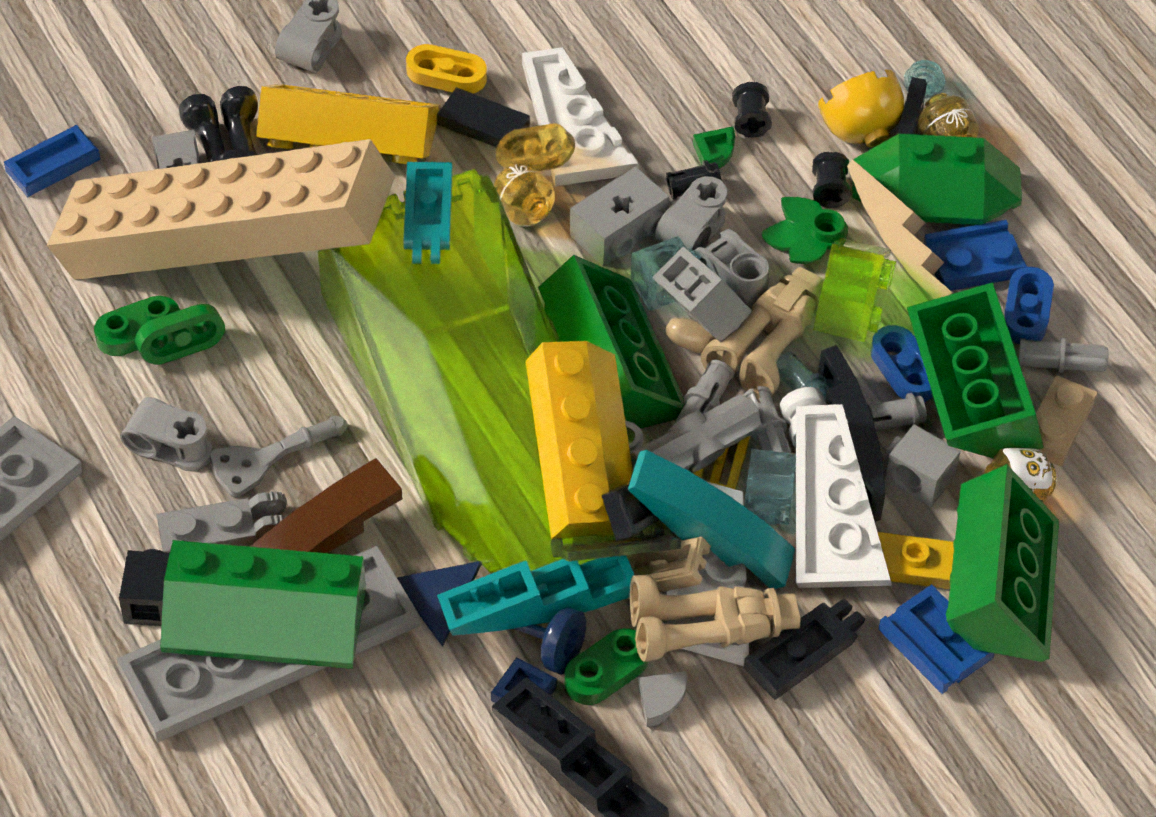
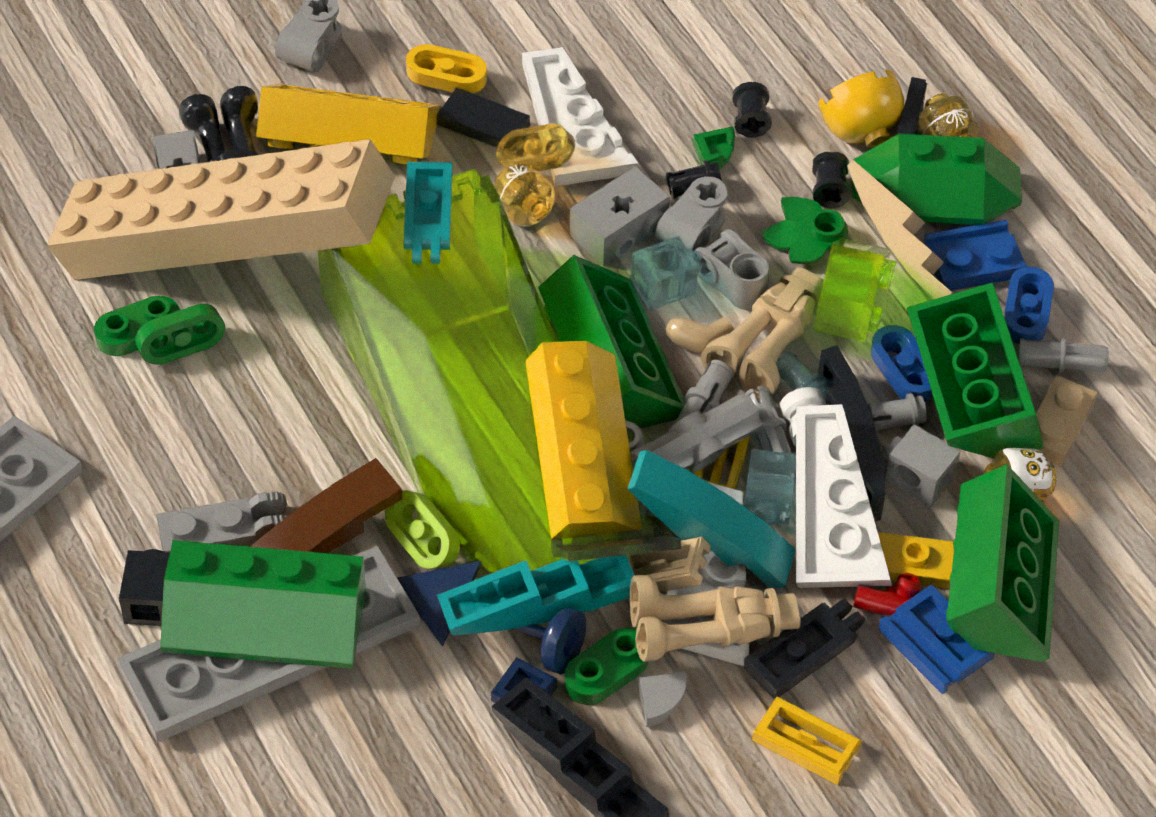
(52, 160): blue tile -> none
(168, 435): light grey piece -> none
(262, 459): light grey piece -> none
(424, 533): none -> lime plate
(626, 512): black tile -> none
(702, 294): light grey brick -> none
(802, 746): none -> yellow tile
(887, 601): none -> red arm
(926, 70): clear light blue plate -> none

